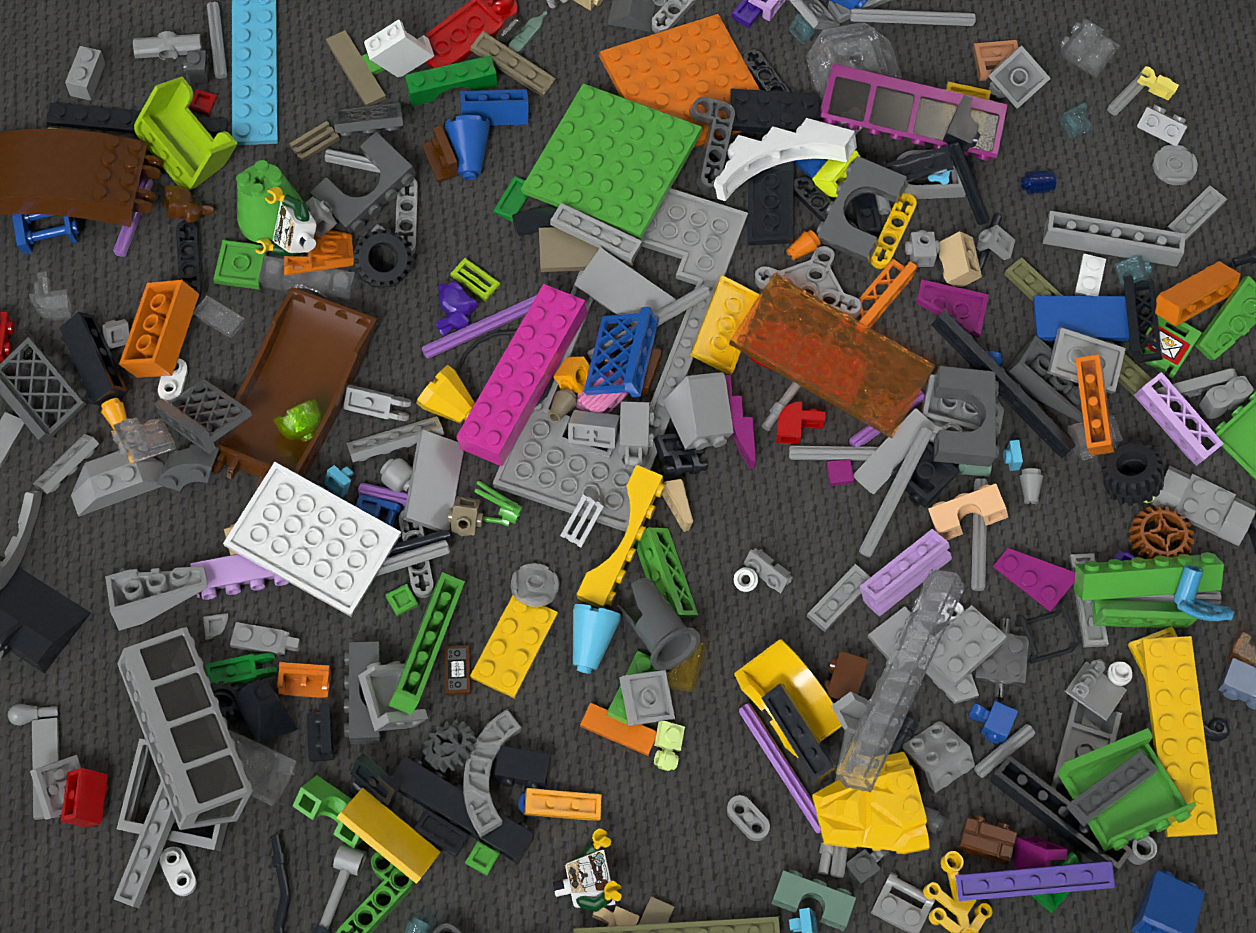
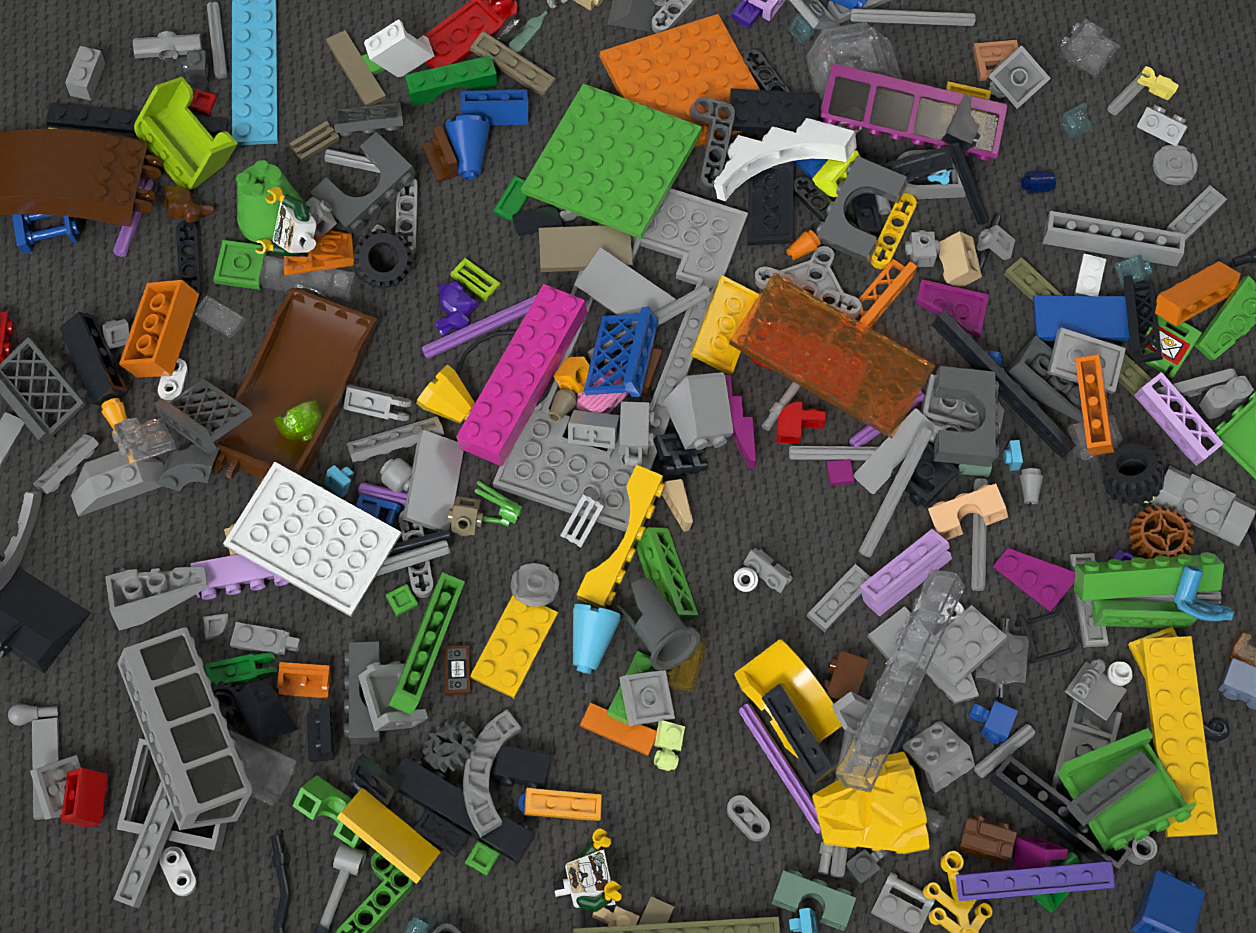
(48, 303): clear brick -> none
(596, 233): light grey plate -> none

